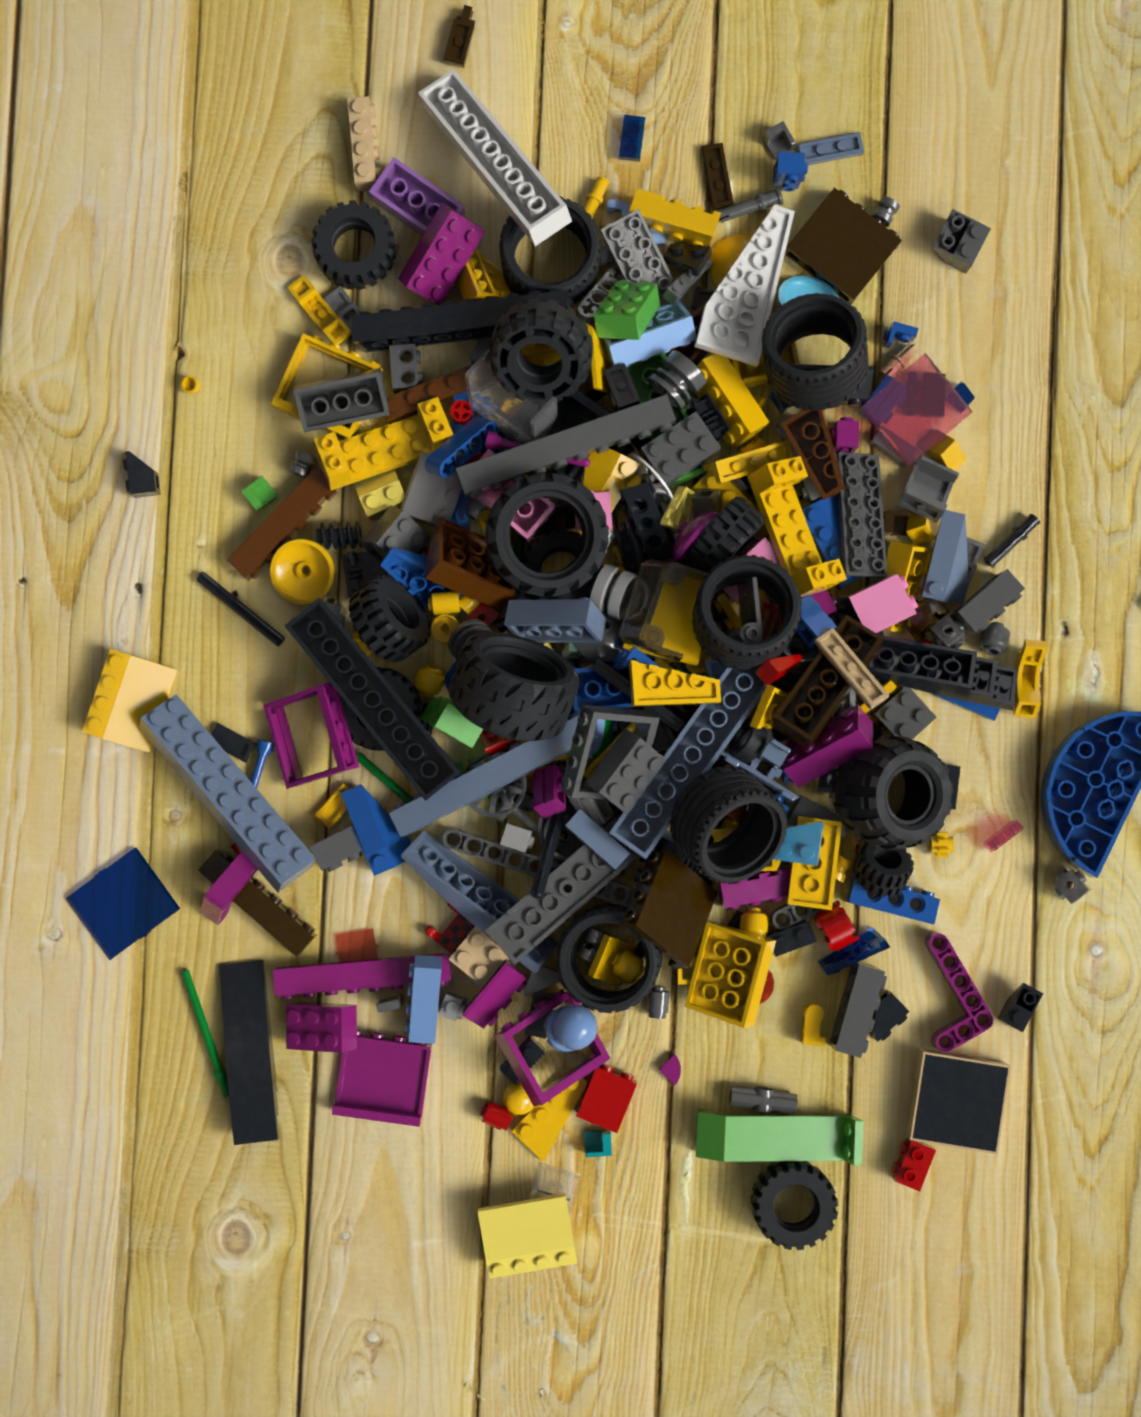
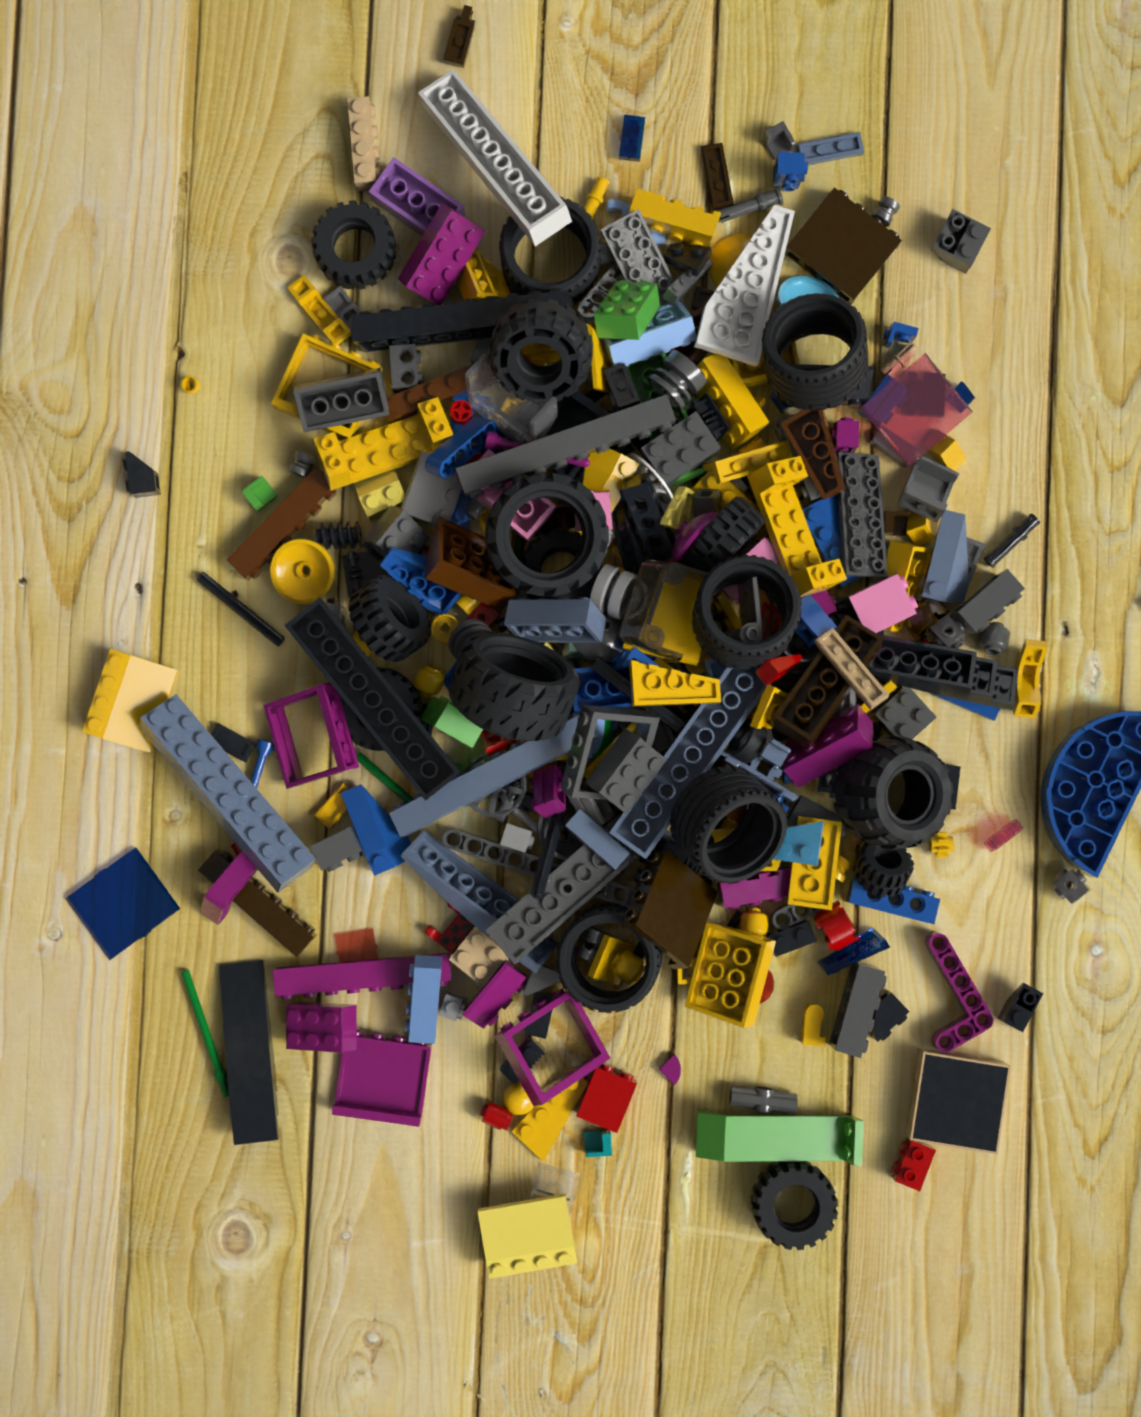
(389, 1003): dark grey tile -> none
(444, 602): yellow brick -> none
(570, 1028): medium blue tile -> none
(658, 1002): dark grey brick -> none

